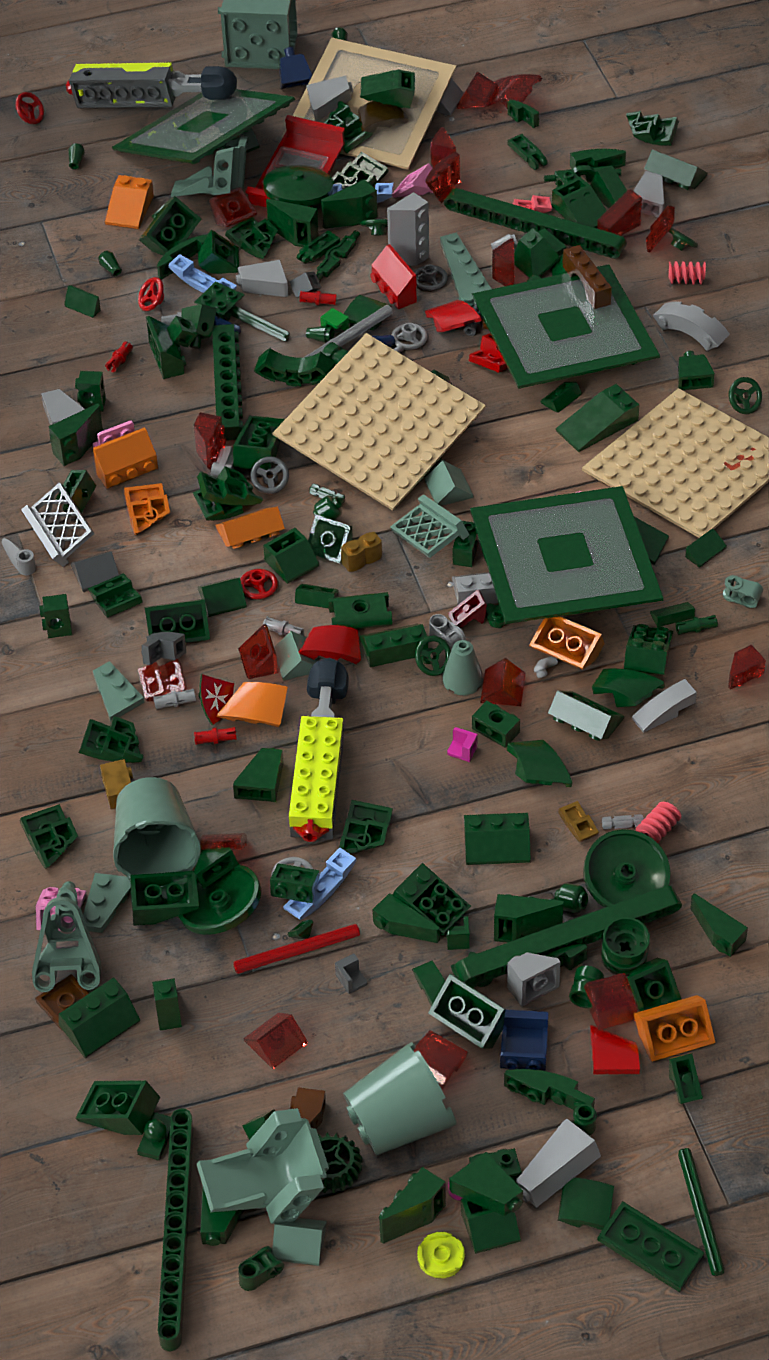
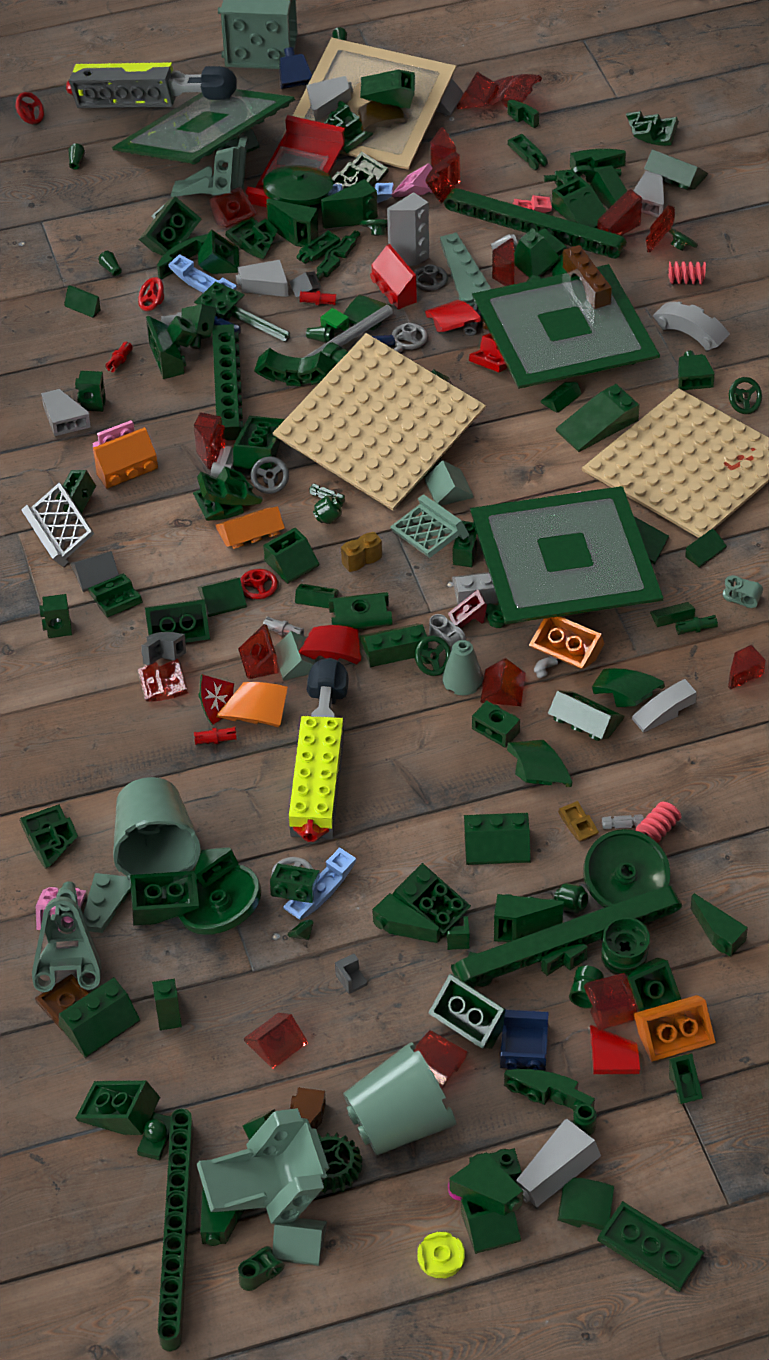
(21, 558): light grey piece -> none
(75, 434): dark green slope -> none
(112, 741): dark green slope -> none
(115, 778): pearl gold brick -> none
(116, 691): sand green wing -> none
(129, 201): orange slope -> none
(146, 505): orange slope -> none
(174, 699): light grey pin -> none
(235, 841): clear red slope -> none
(260, 777): dark green slope -> none
(296, 948): red axle -> none
(328, 537): clear green slope -> none
(365, 826): dark green slope -> none
(413, 1206): dark green slope -> none
(429, 980): dark green slope -> none
(463, 744): dark pink panel -> none
(532, 976): light grey slope -> none
(648, 649): dark green slope -> none
(701, 1212): dark green axle -> none

